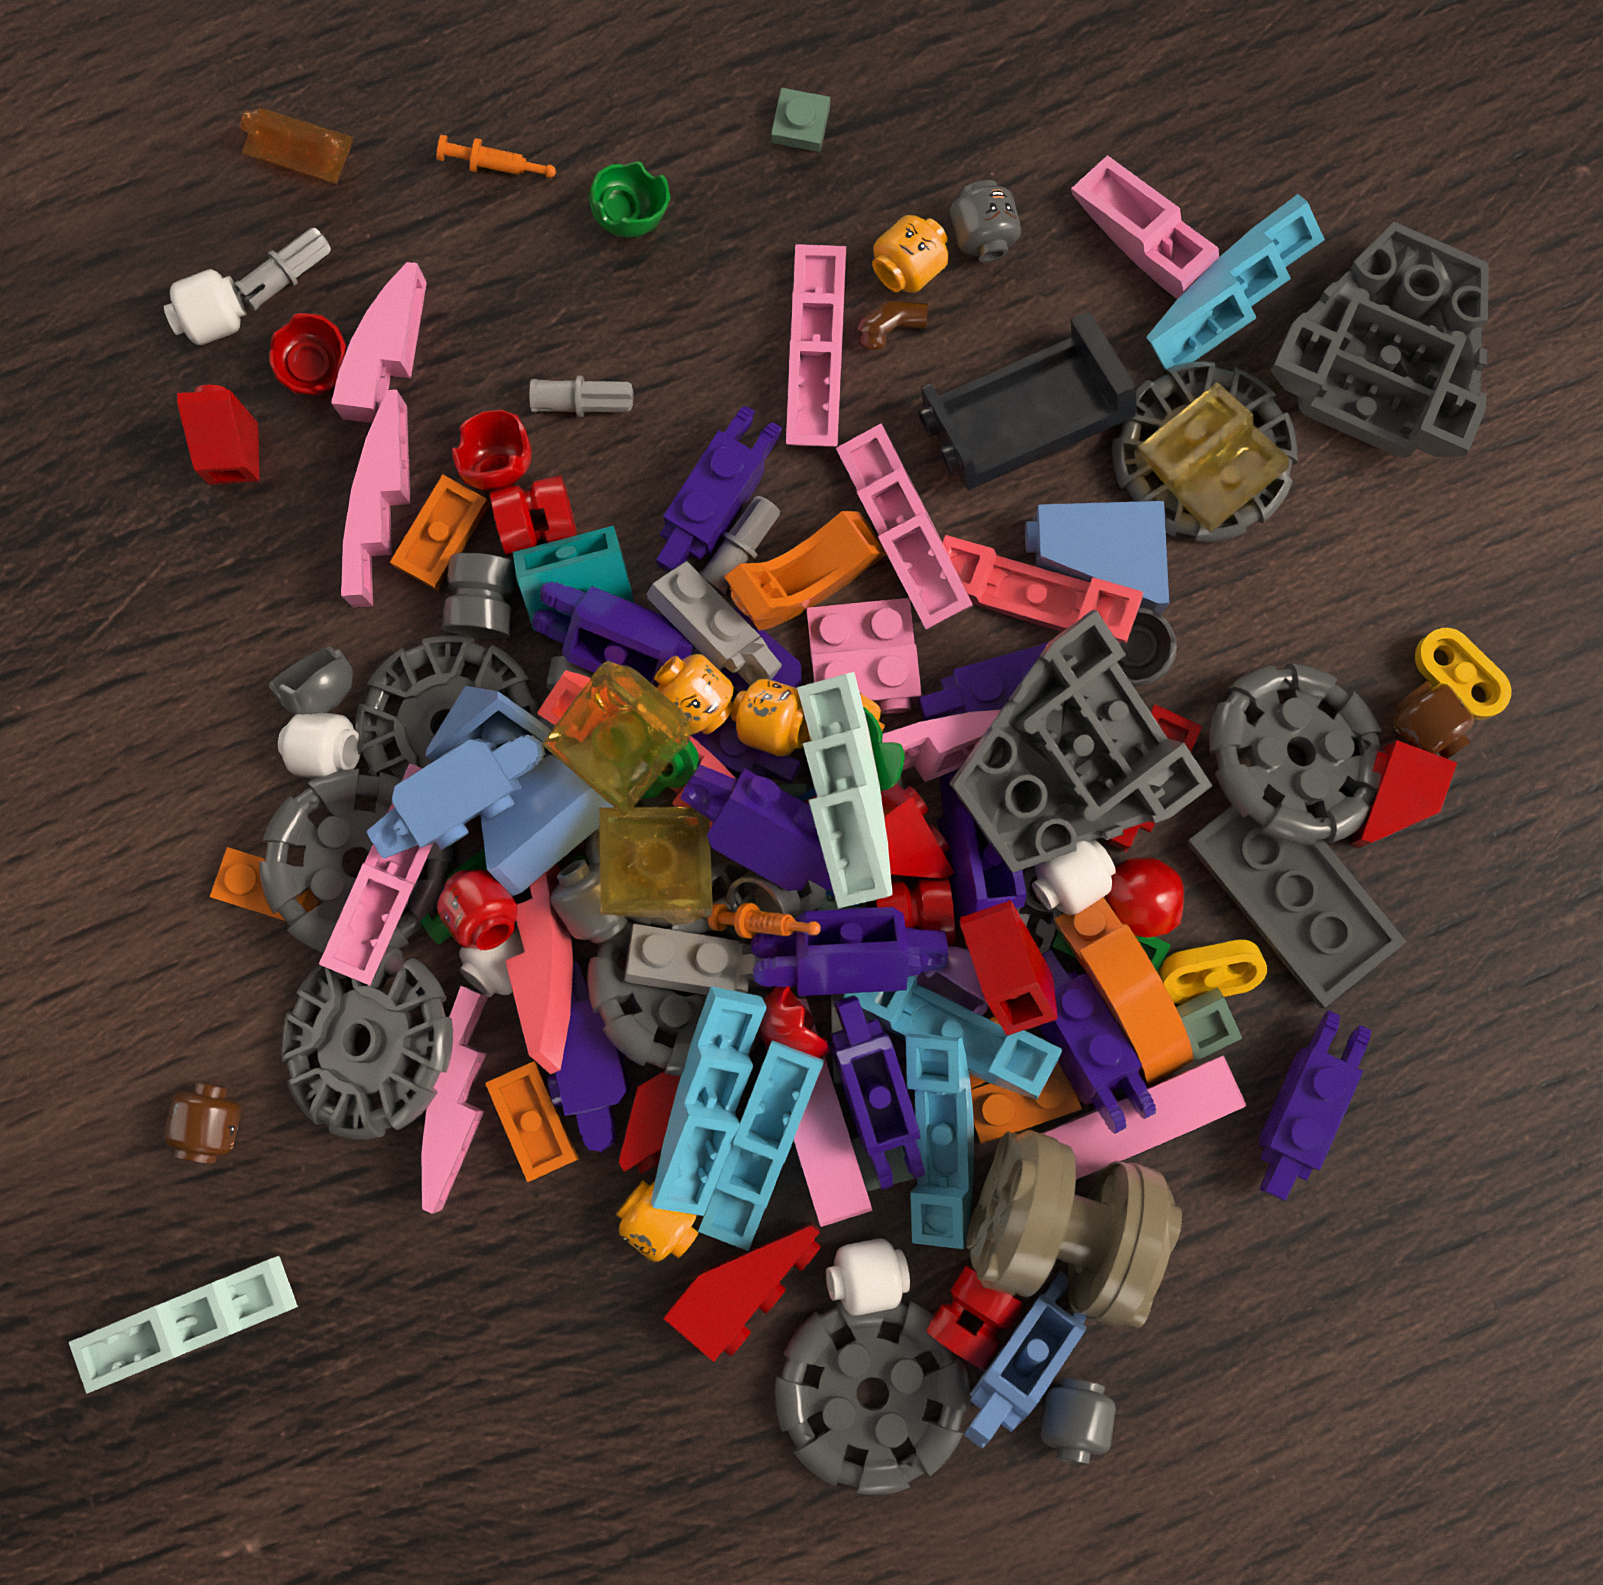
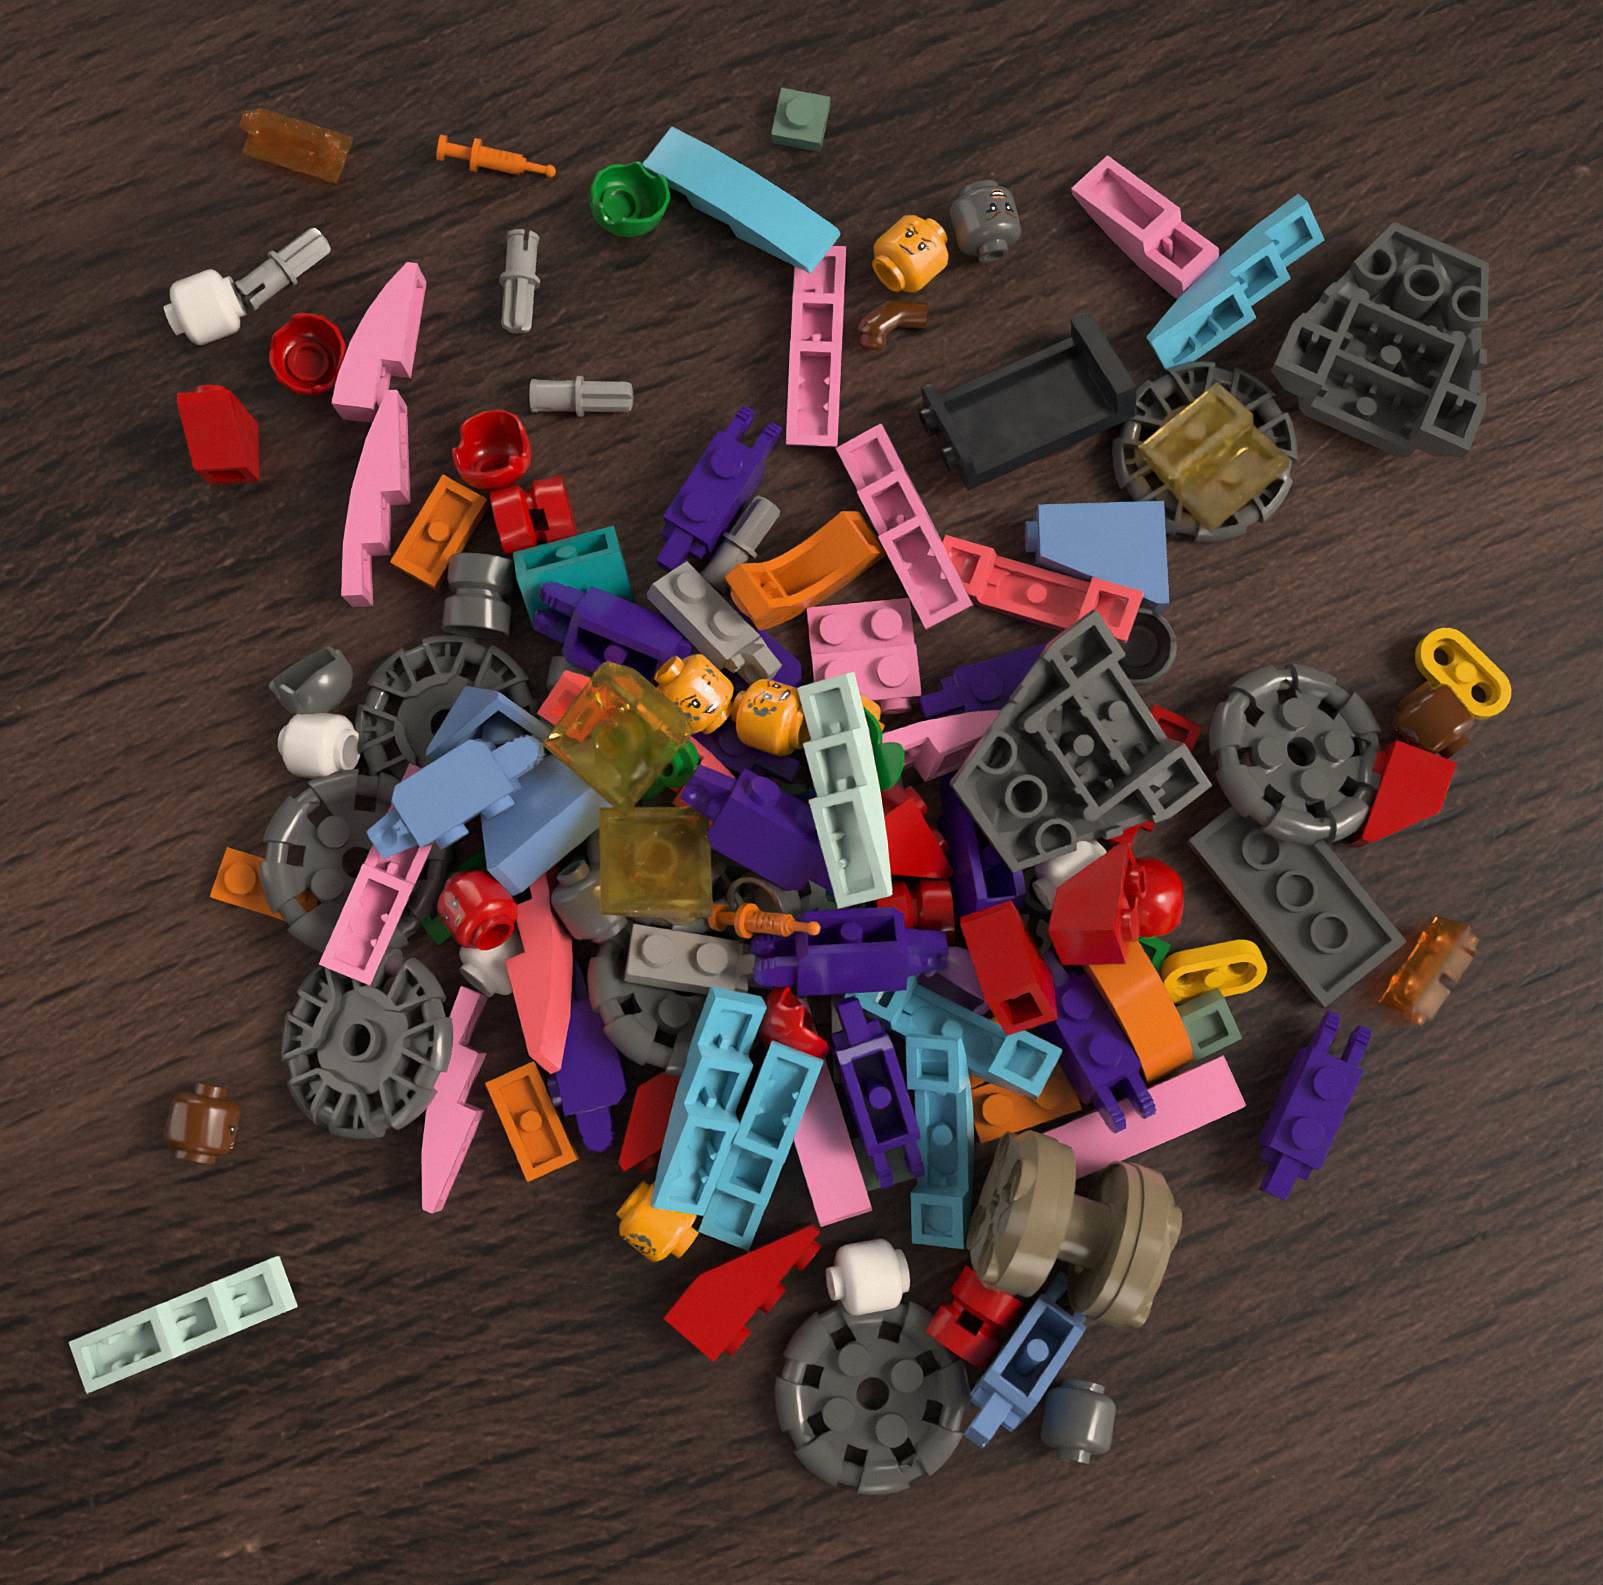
(519, 281): none -> light grey axle
(743, 200): none -> medium azure slope
(1097, 910): none -> red slope
(1443, 949): none -> clear orange hinge

